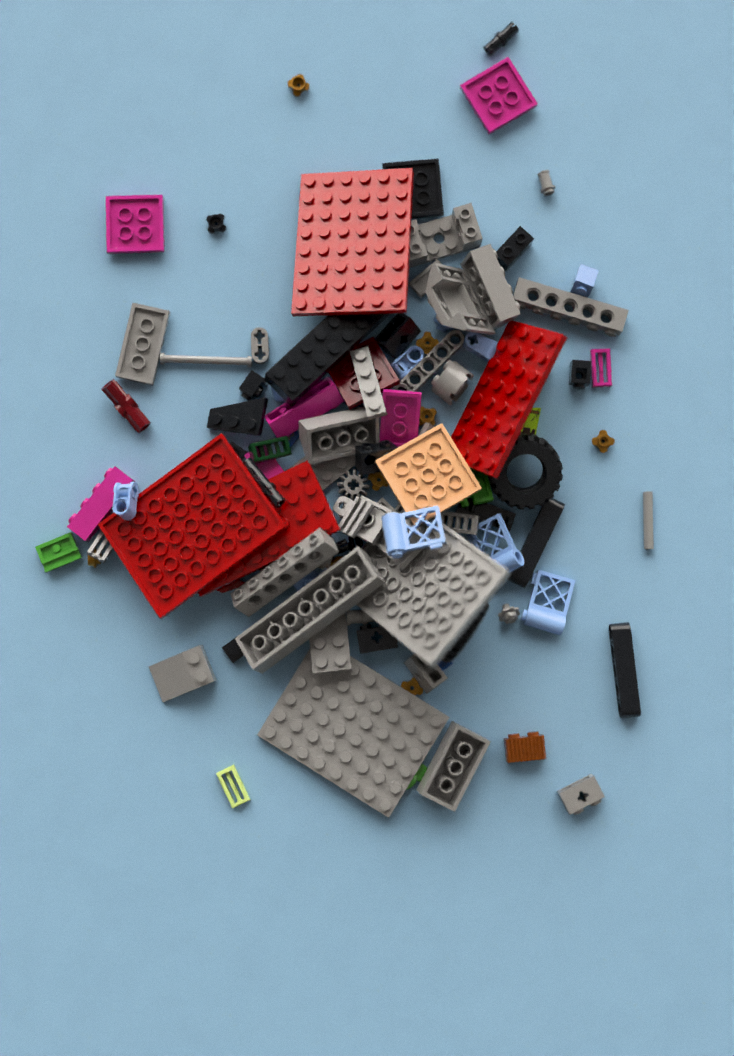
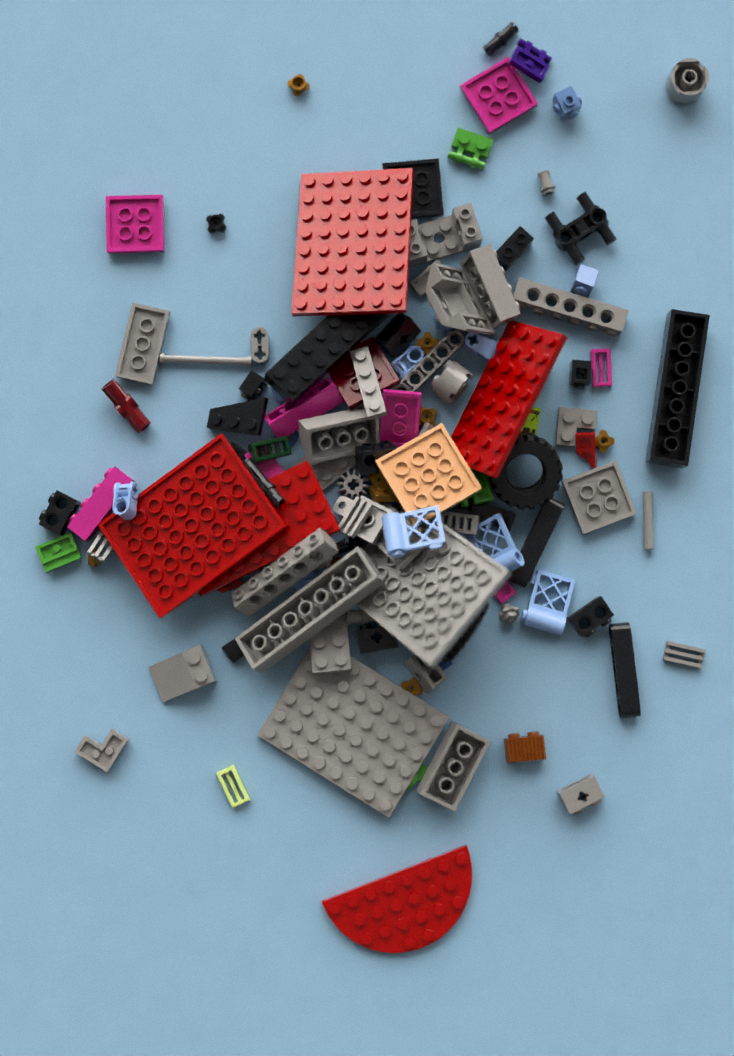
(62, 515): none -> black brick
(102, 754): none -> light grey plate
(382, 493): none -> pearl gold plate
(407, 906): none -> red plate
(470, 143): none -> bright green plate
(504, 592): none -> dark pink tile
(531, 64): none -> dark purple plate
(567, 103): none -> medium blue brick
(569, 421): none -> light grey plate
(580, 228): none -> black piece
(587, 447): none -> red tile
(588, 613): none -> black brick
(599, 497): none -> light grey plate
(677, 388): none -> black brick
(687, 81): none -> light grey brick
(700, 658): none -> light grey tile

